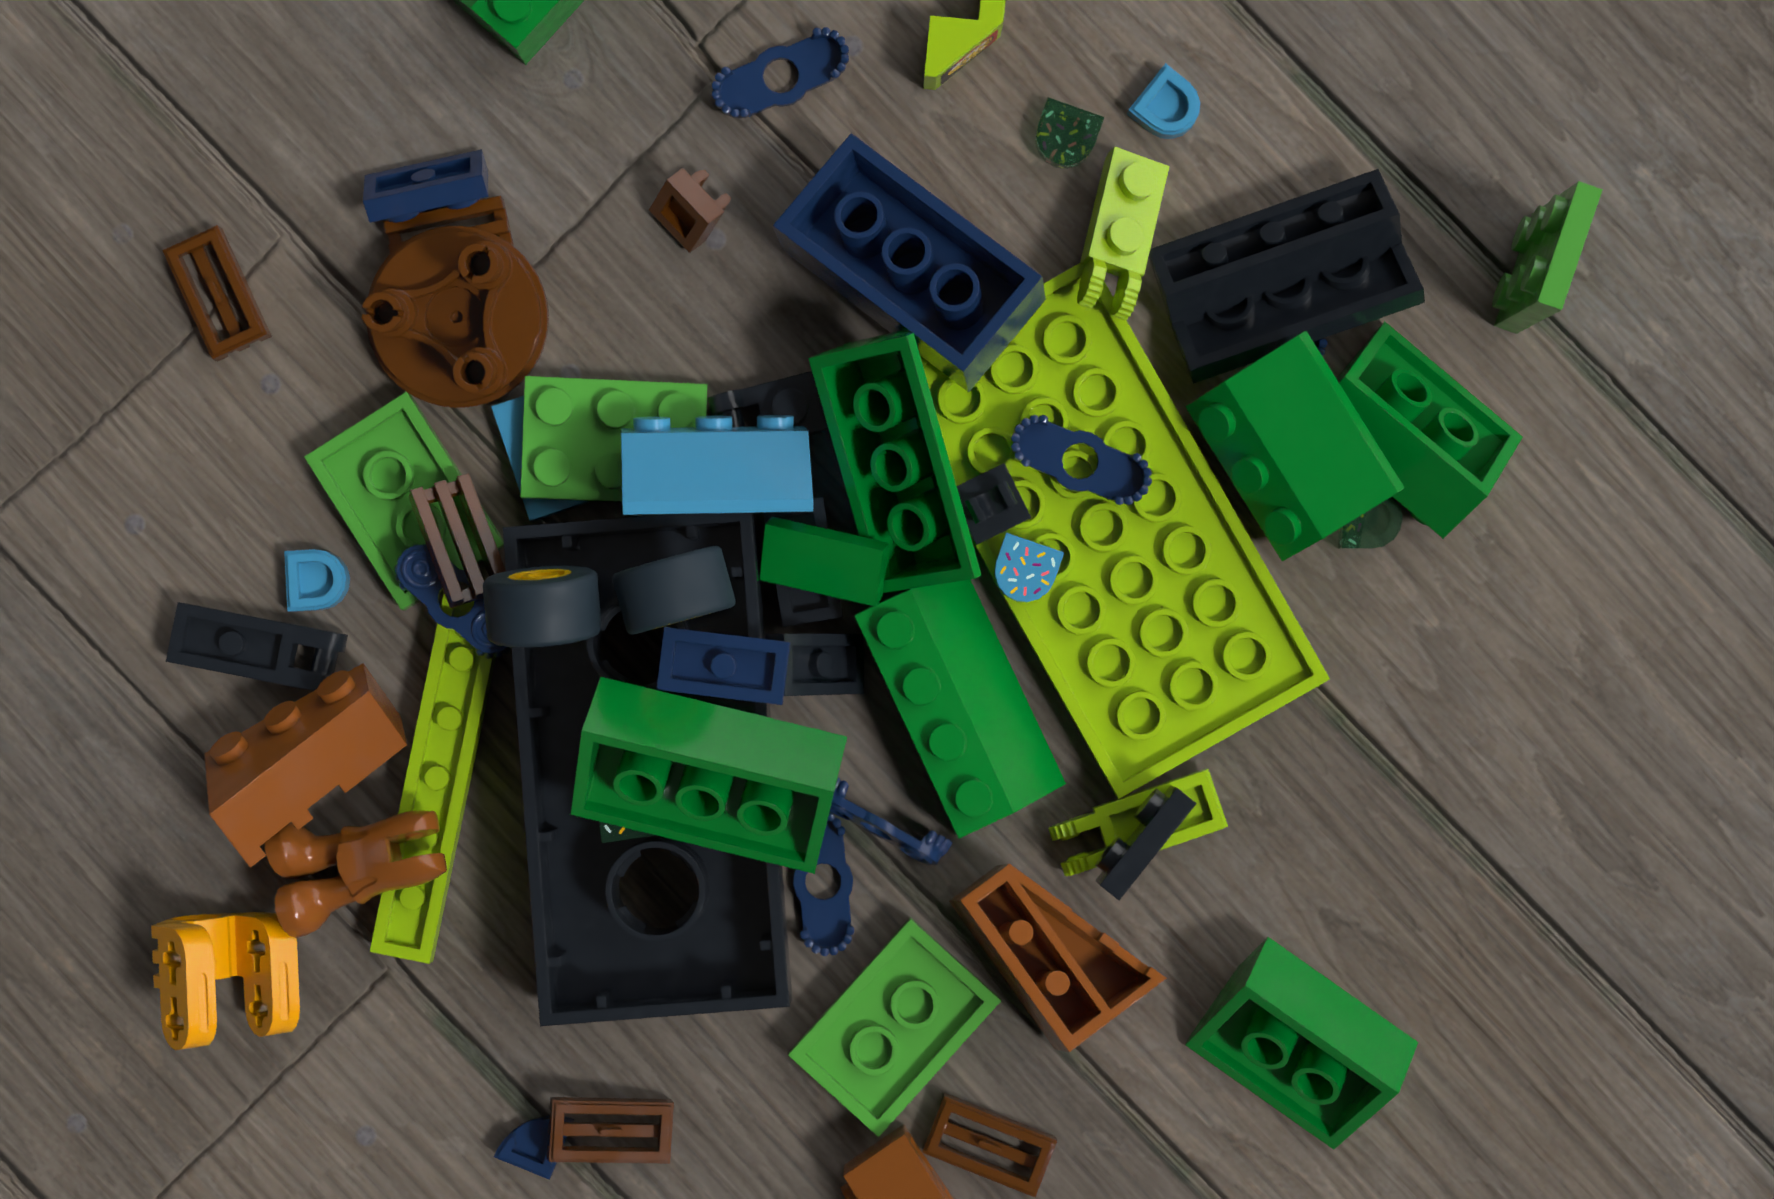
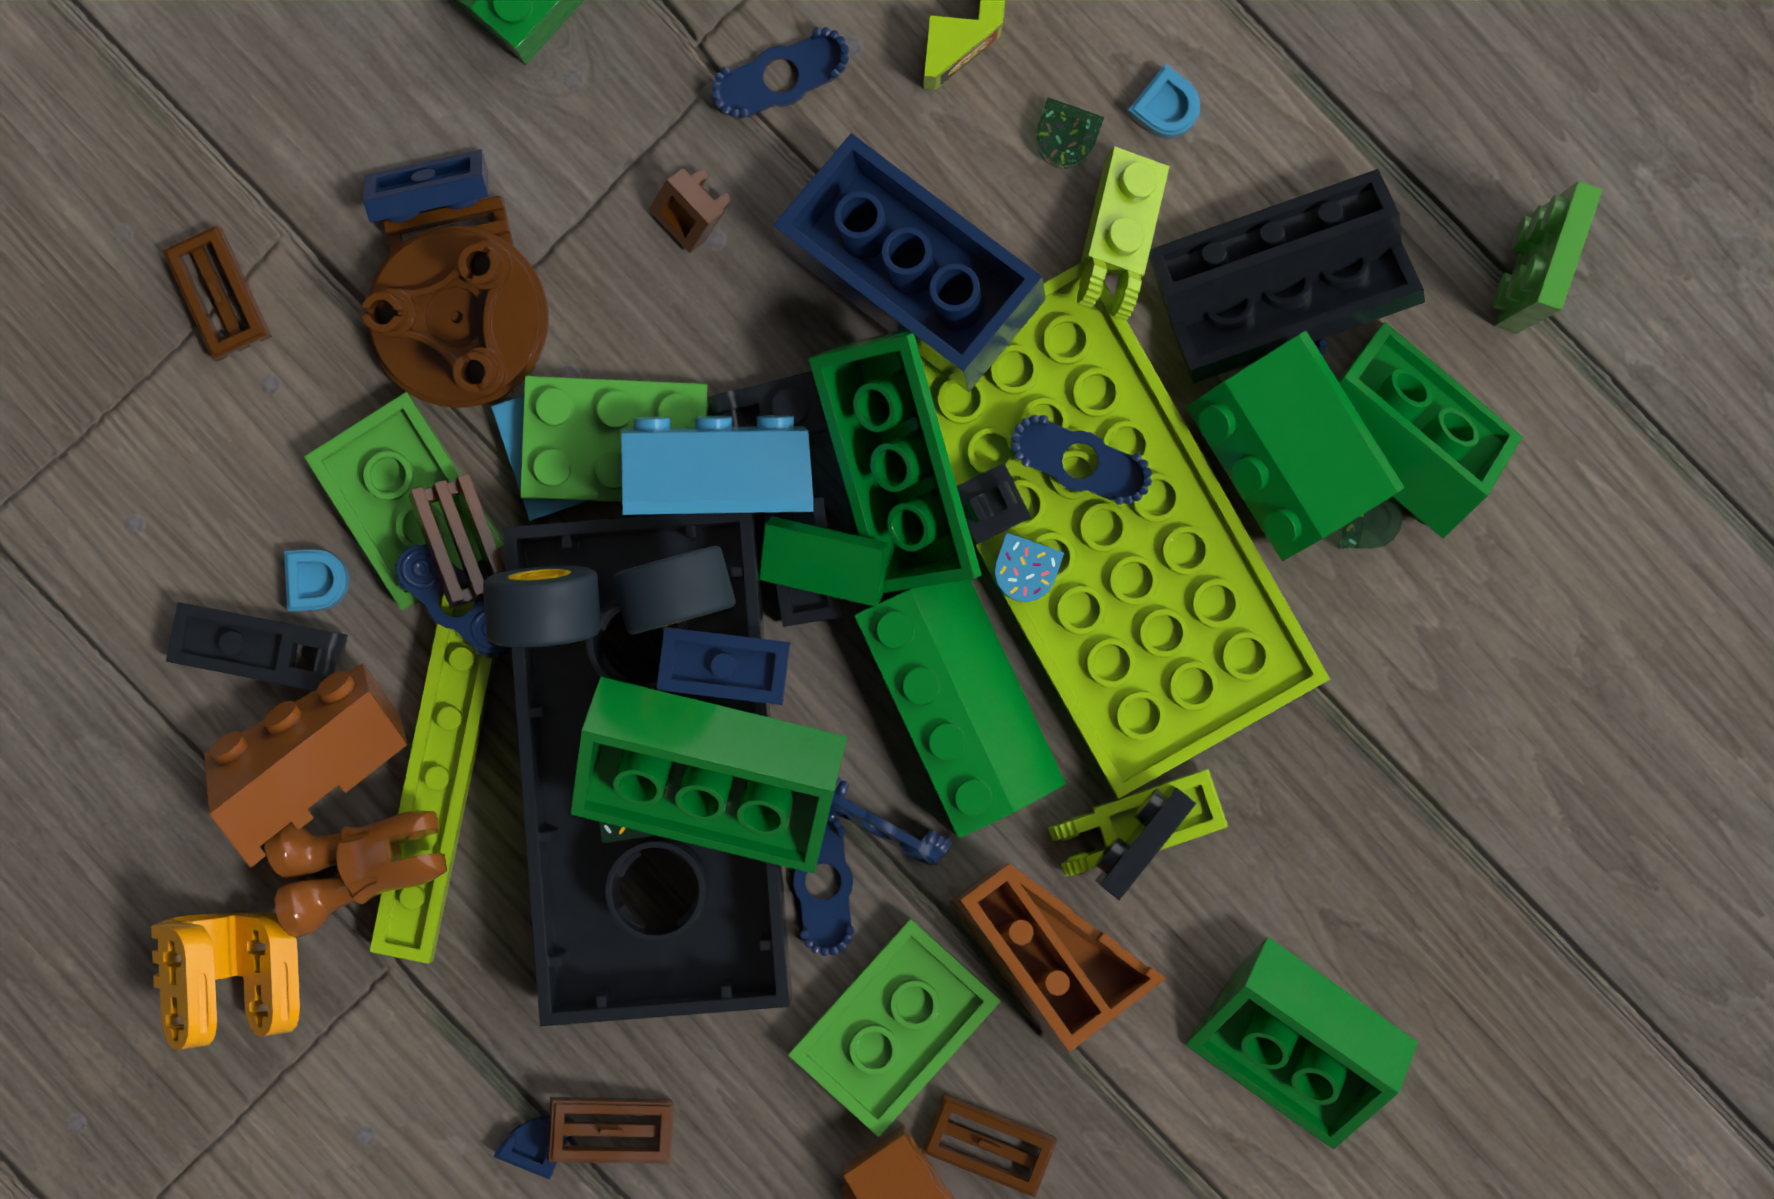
(823, 664): black plate -> none

